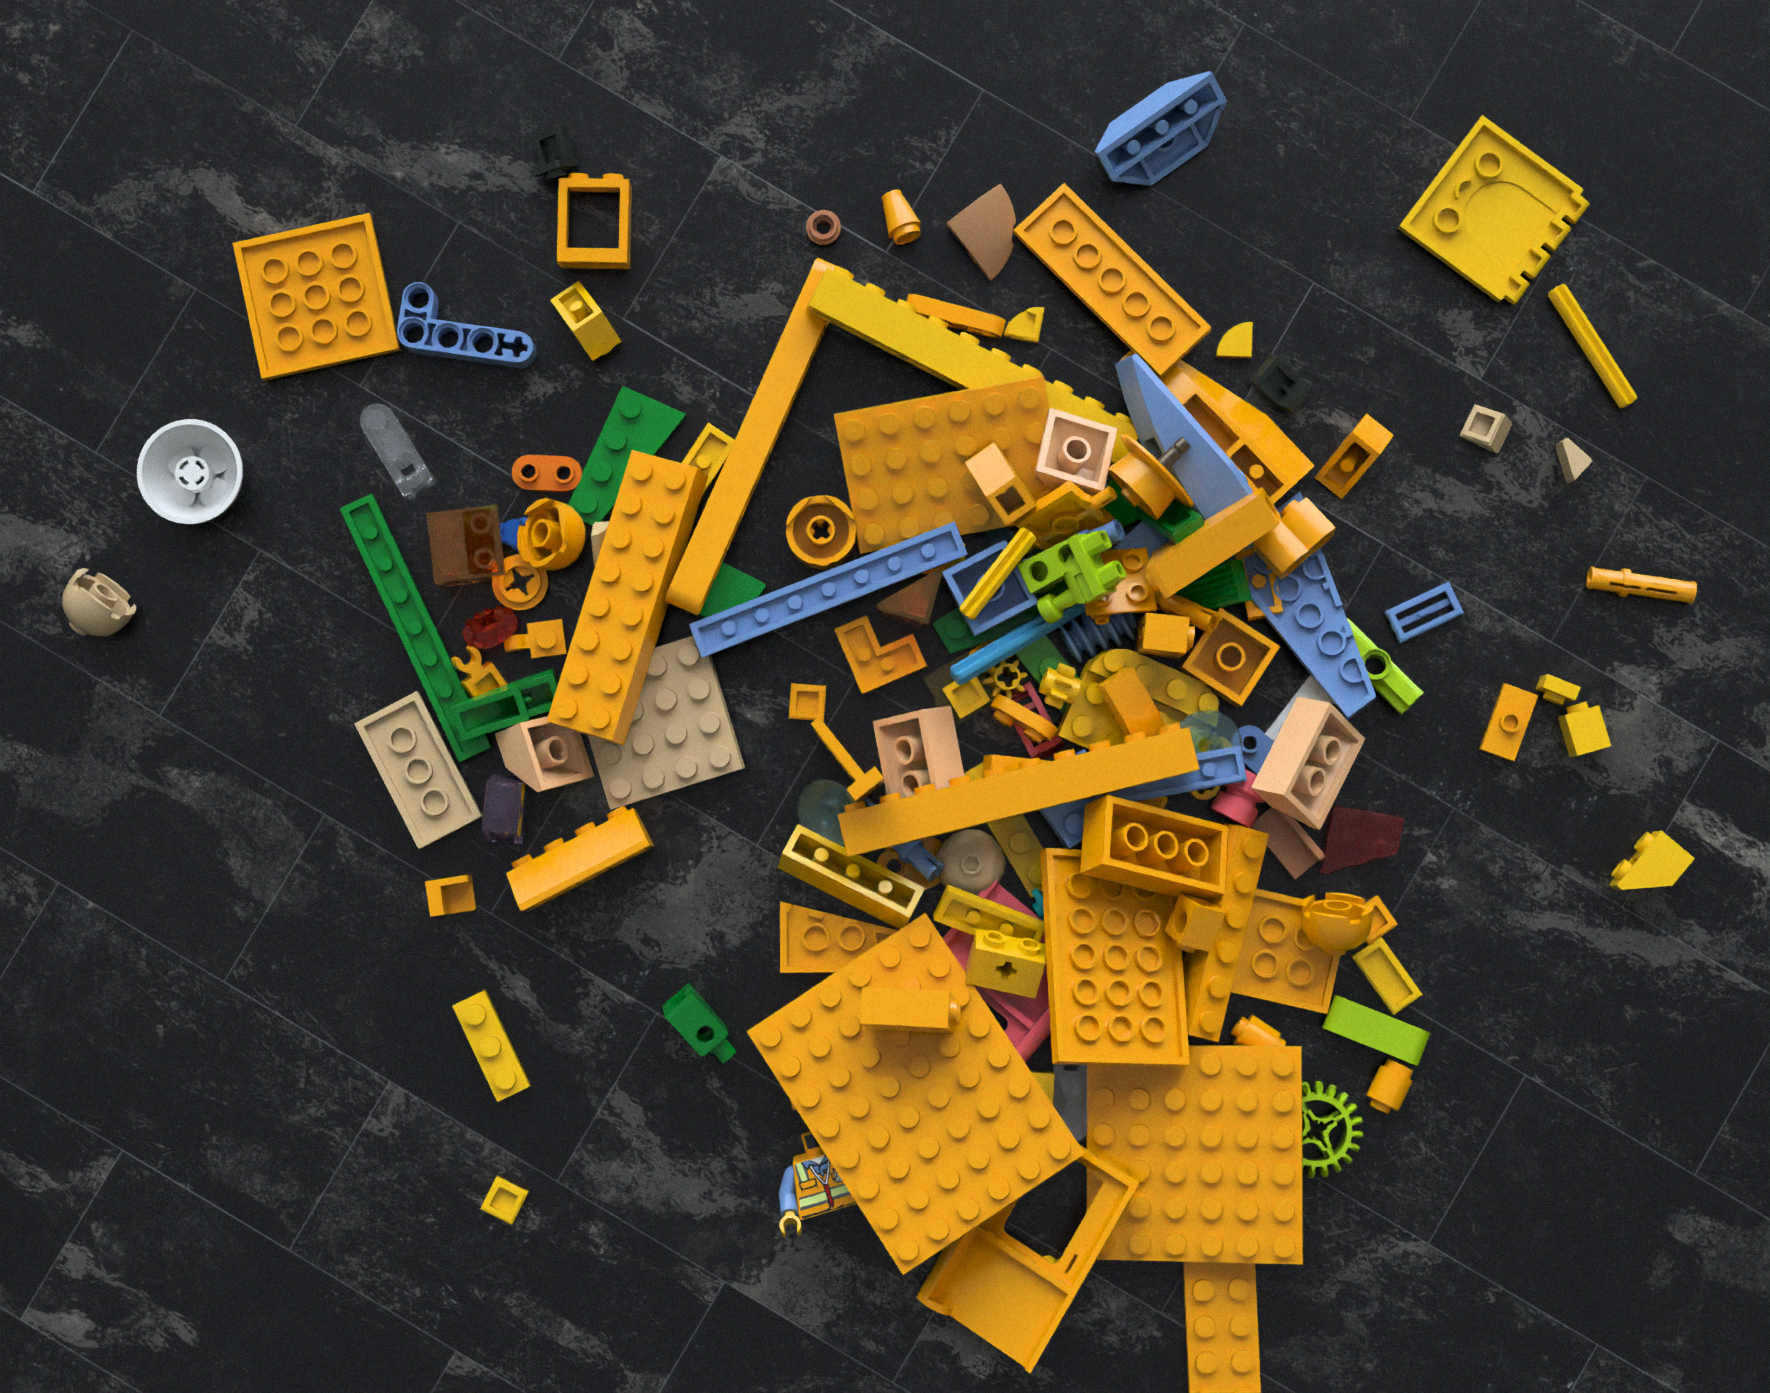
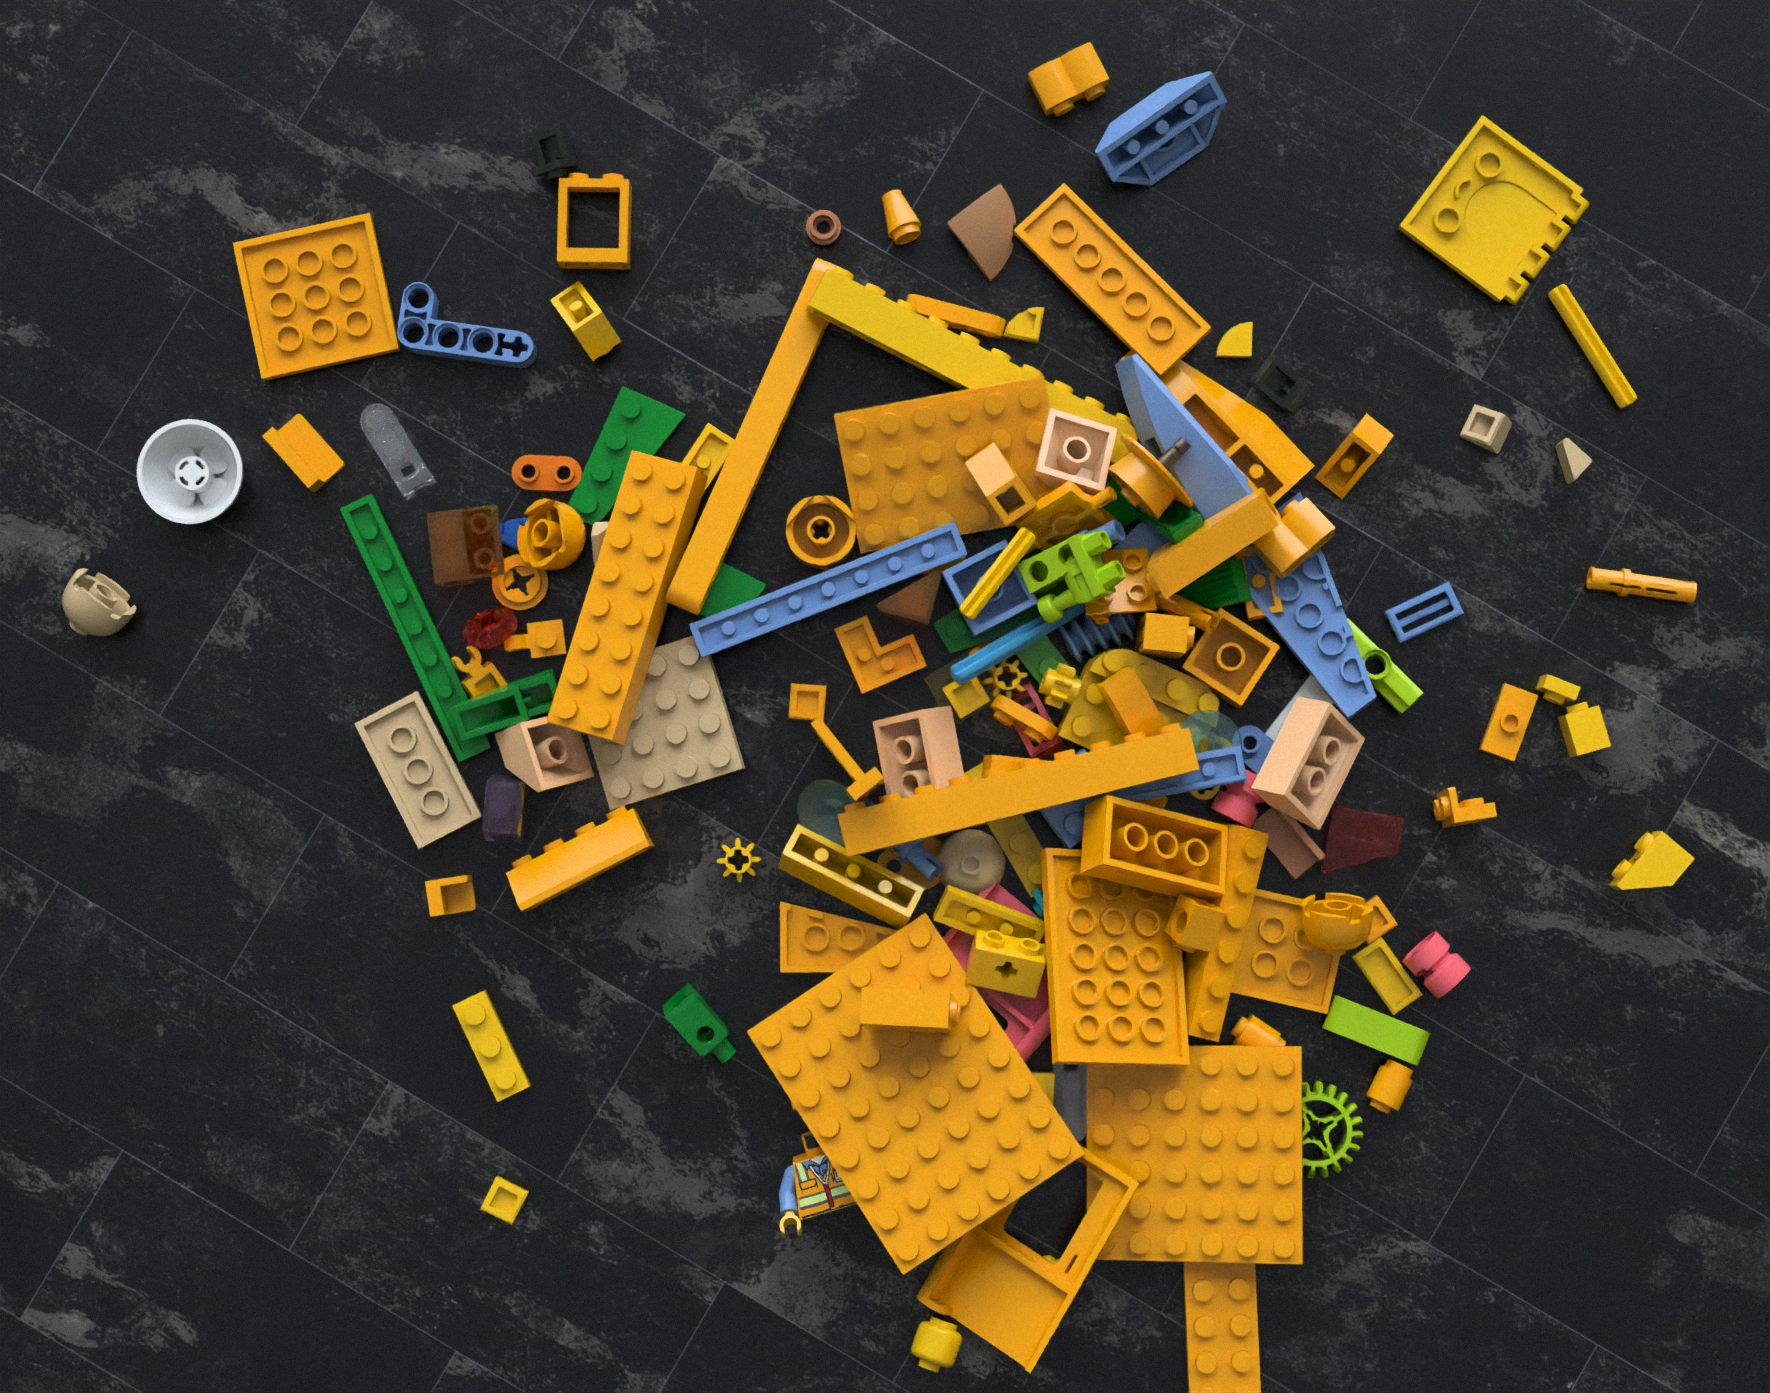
(305, 452): none -> light orange panel
(731, 853): none -> yellow gear
(936, 1344): none -> yellow head
(1069, 79): none -> light orange brick
(1435, 963): none -> coral wheel
(1467, 812): none -> light orange bracket

